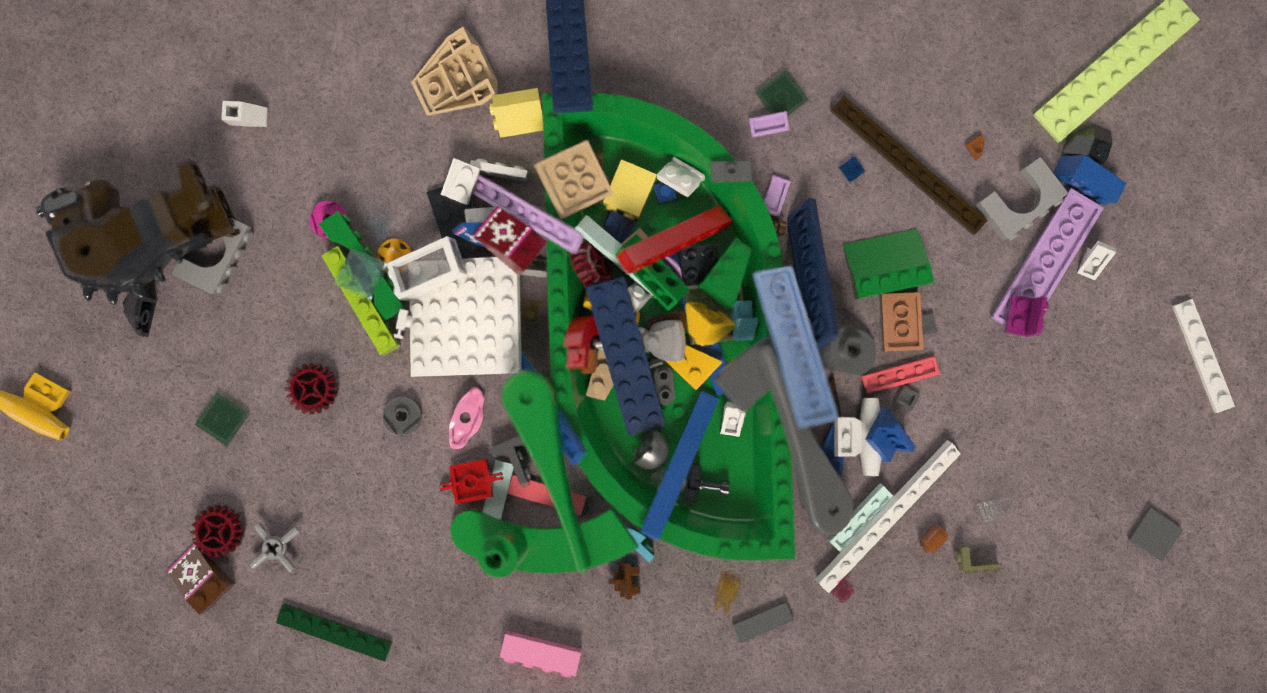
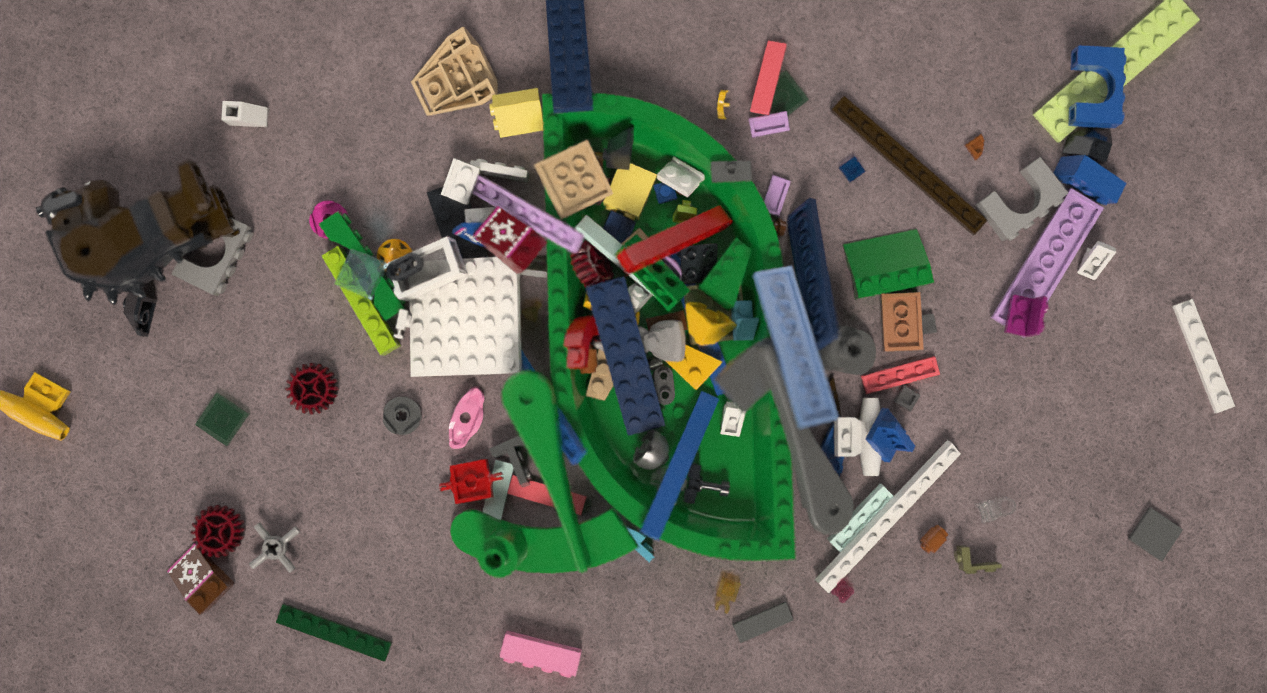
(406, 265): none -> black plate
(619, 150): none -> black slope
(622, 580): reddish brown hips -> none
(684, 212): none -> lime tile
(721, 104): none -> yellow piece
(768, 77): none -> coral tile
(1109, 64): none -> blue arch

